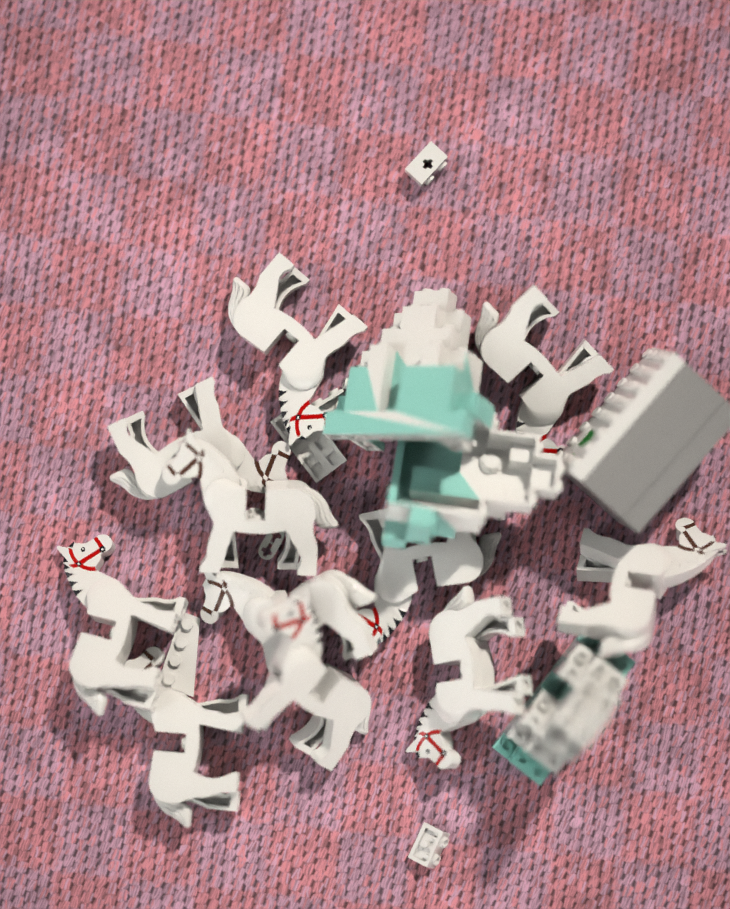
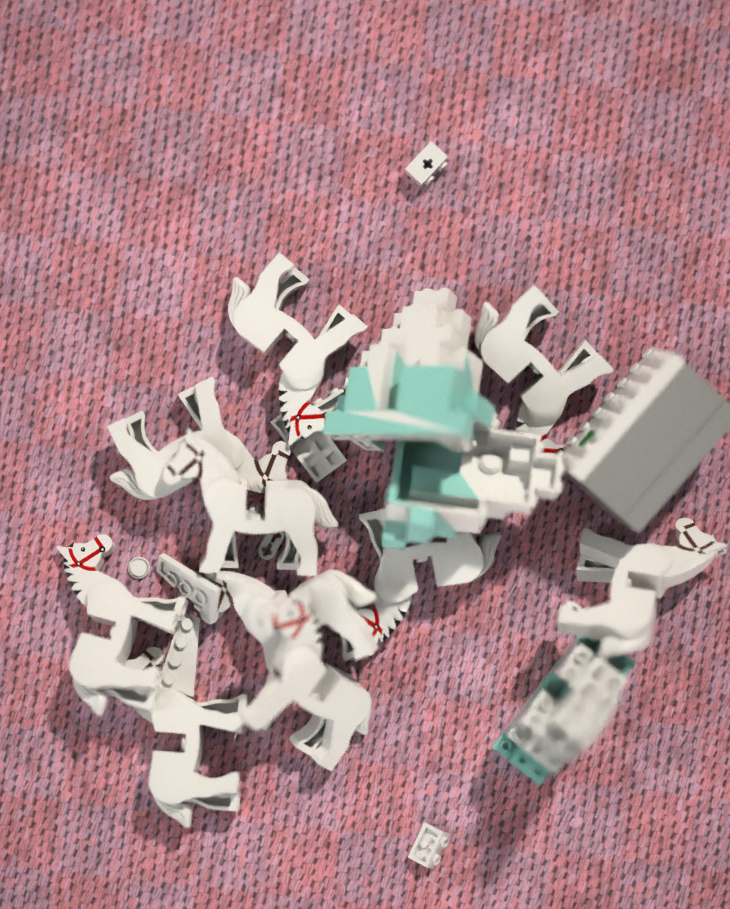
(138, 567): none -> white piece
(191, 585): none -> white wing
(462, 638): white animal -> none

